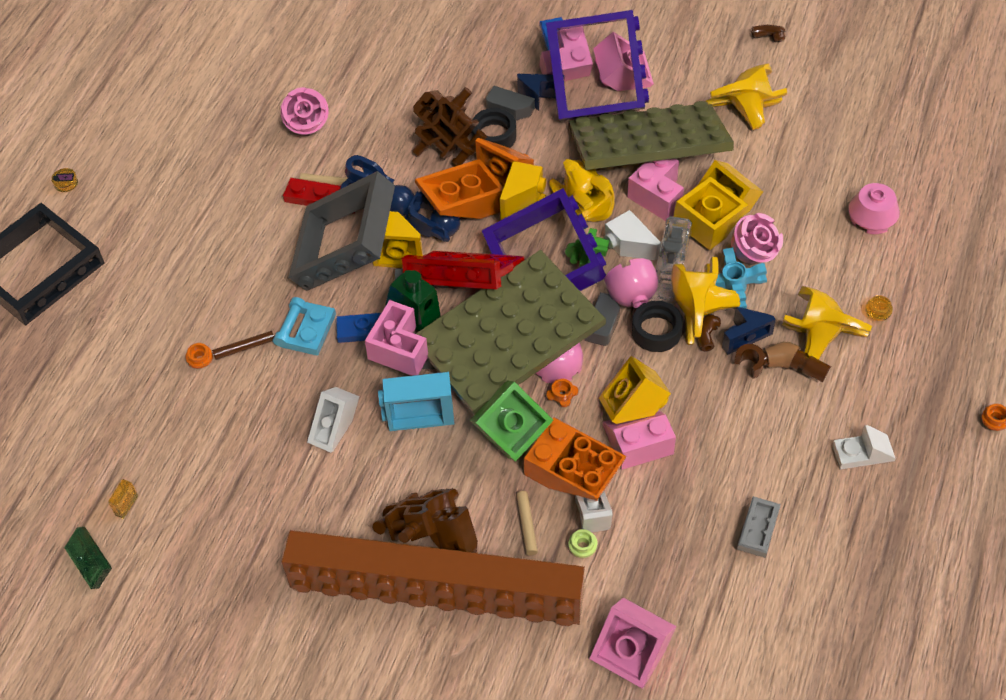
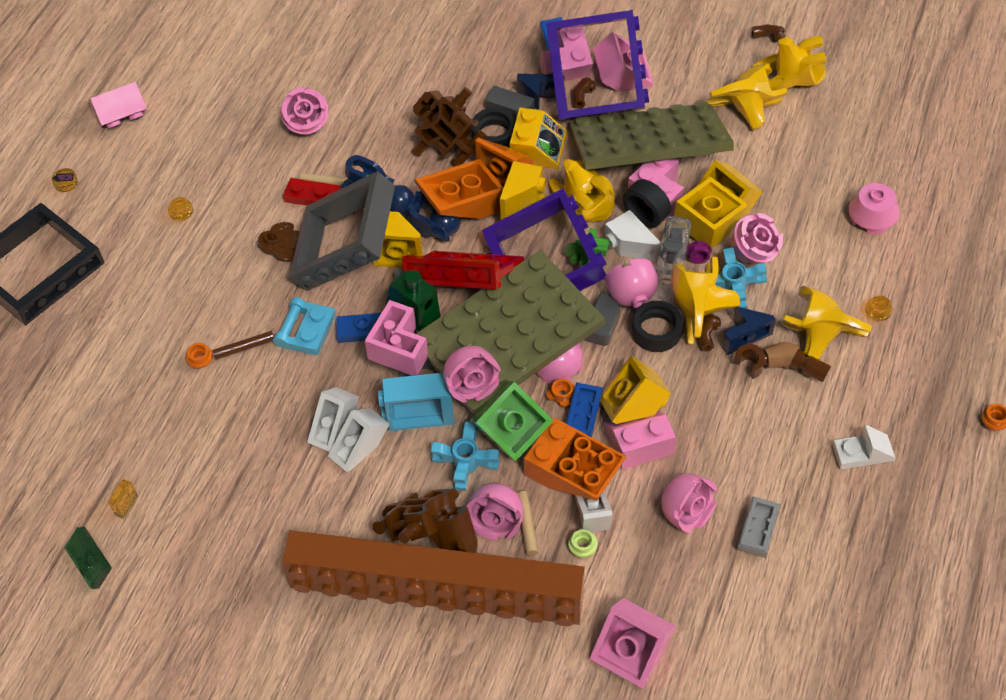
(117, 105): none -> bright pink slope
(180, 209): none -> clear yellow plate
(279, 241): none -> reddish brown plate
(358, 438): none -> white slope
(464, 466): none -> medium azure pin
(471, 373): none -> bright pink cylinder
(496, 511): none -> bright pink cylinder
(538, 137): none -> yellow slope
(581, 88): none -> reddish brown arm
(584, 407): none -> blue plate
(654, 196): none -> black tyre
(688, 501): none -> bright pink cylinder
(699, 252): none -> magenta plate
(796, 64): none -> yellow piece

